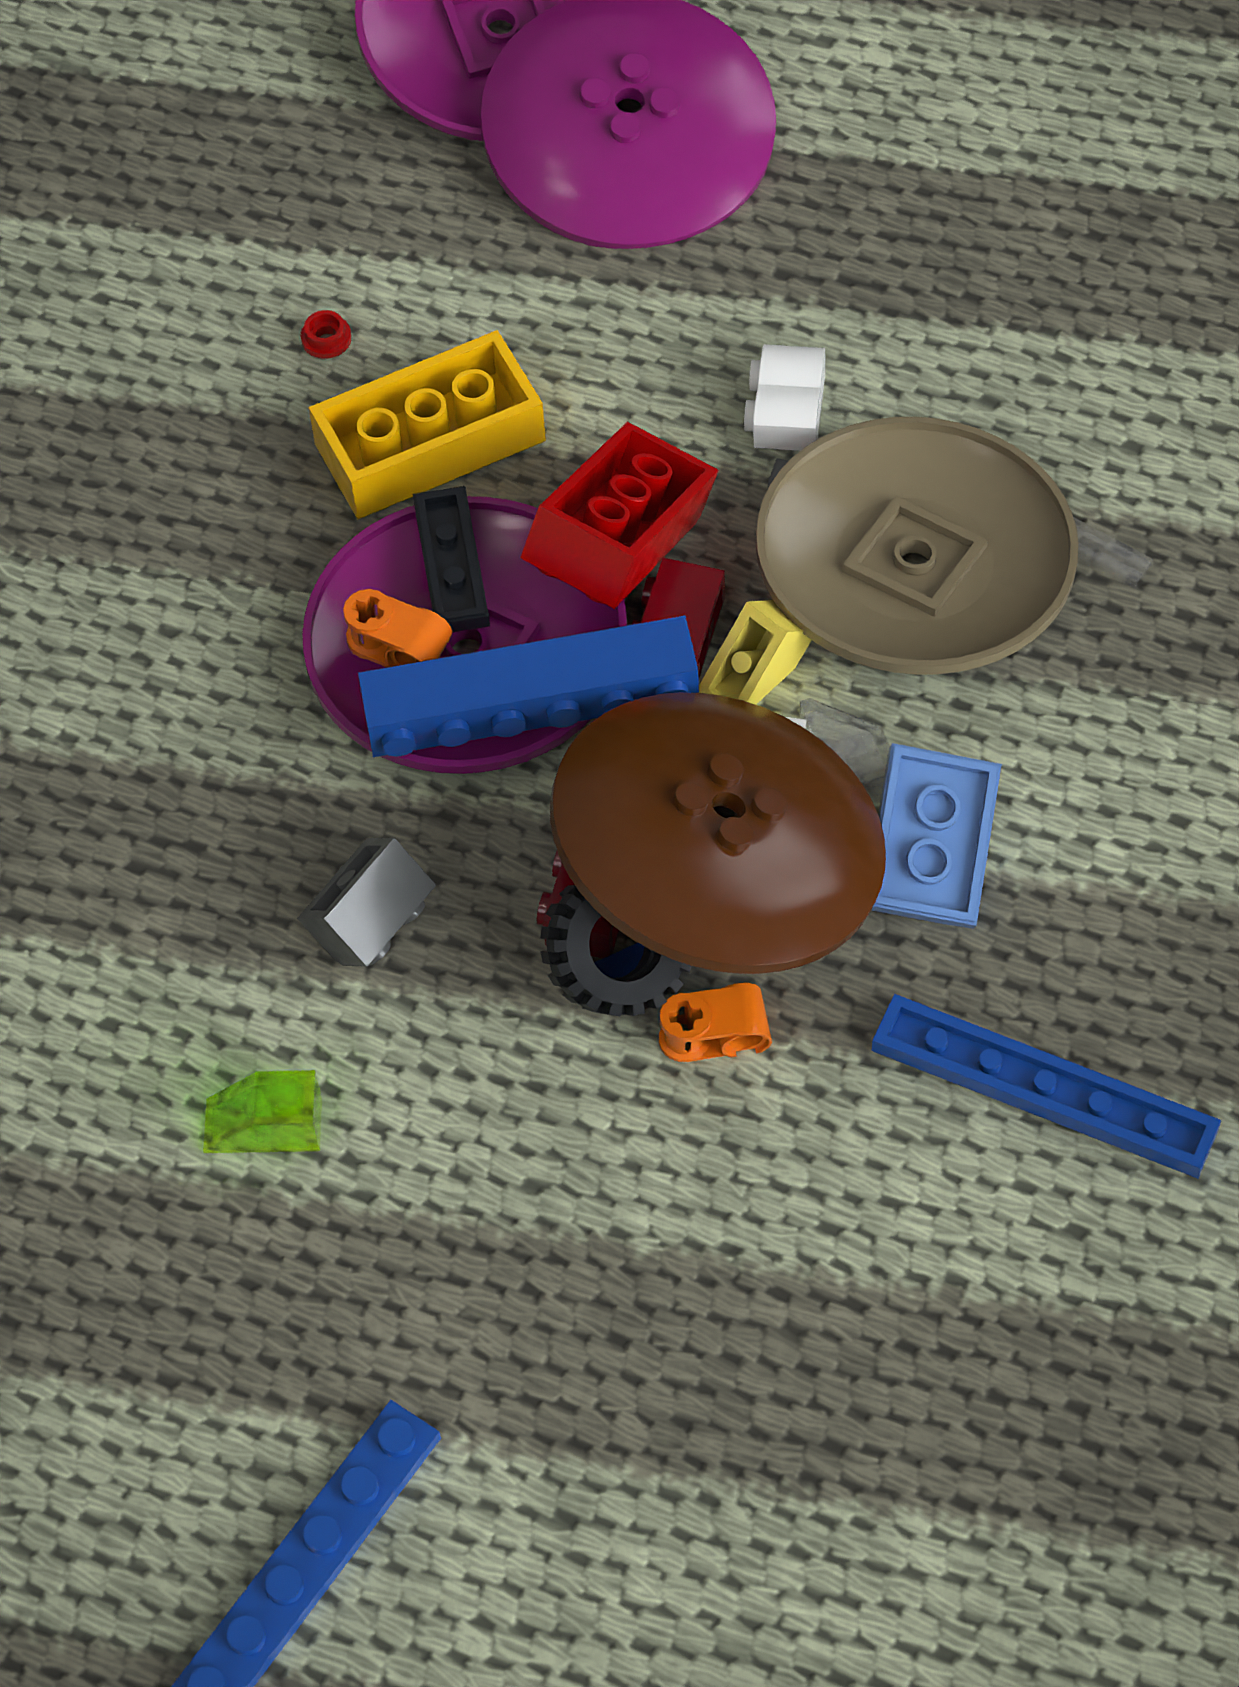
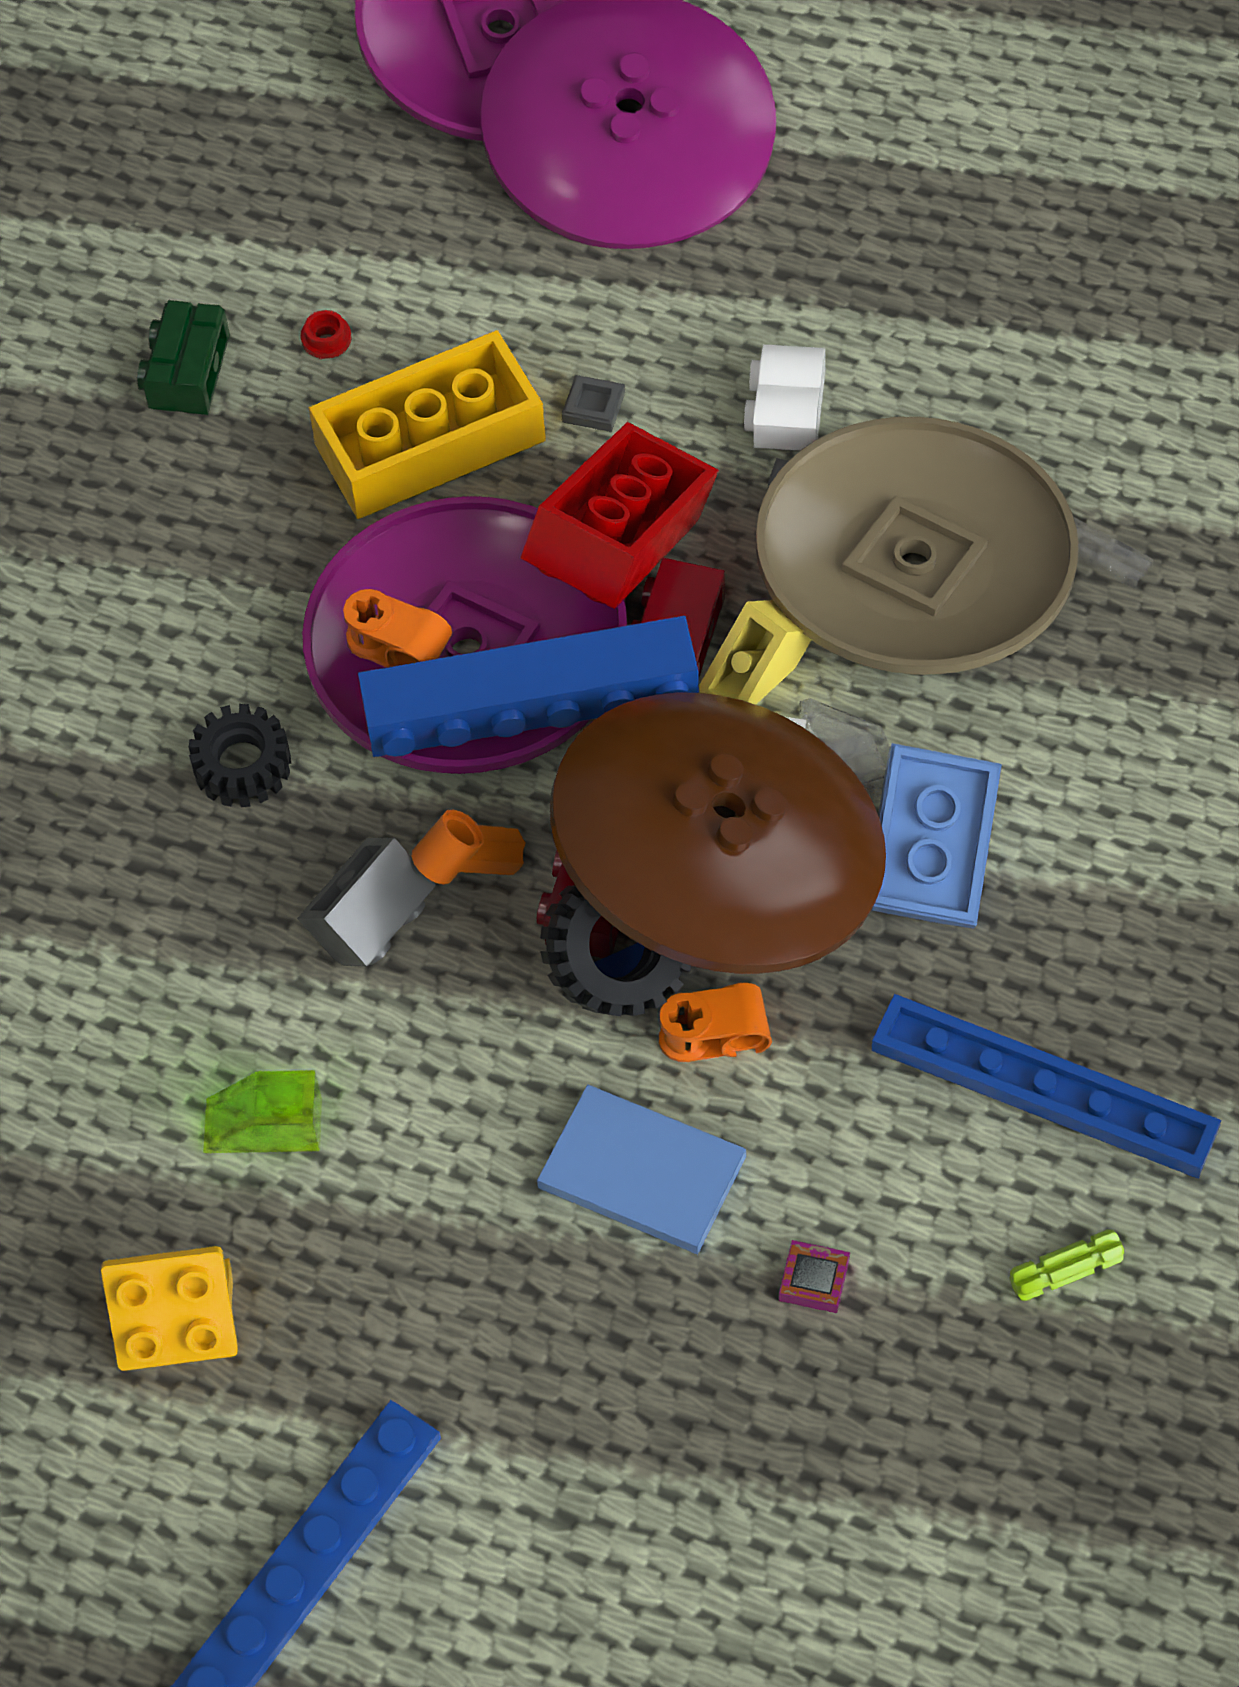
(170, 1307): none -> yellow bracket
(184, 357): none -> dark green brick
(234, 729): none -> black tyre
(451, 558): black tile -> none
(464, 846): none -> orange piece
(593, 403): none -> dark grey tile
(642, 1169): none -> medium blue tile
(814, 1276): none -> tile
(1066, 1265): none -> lime axle

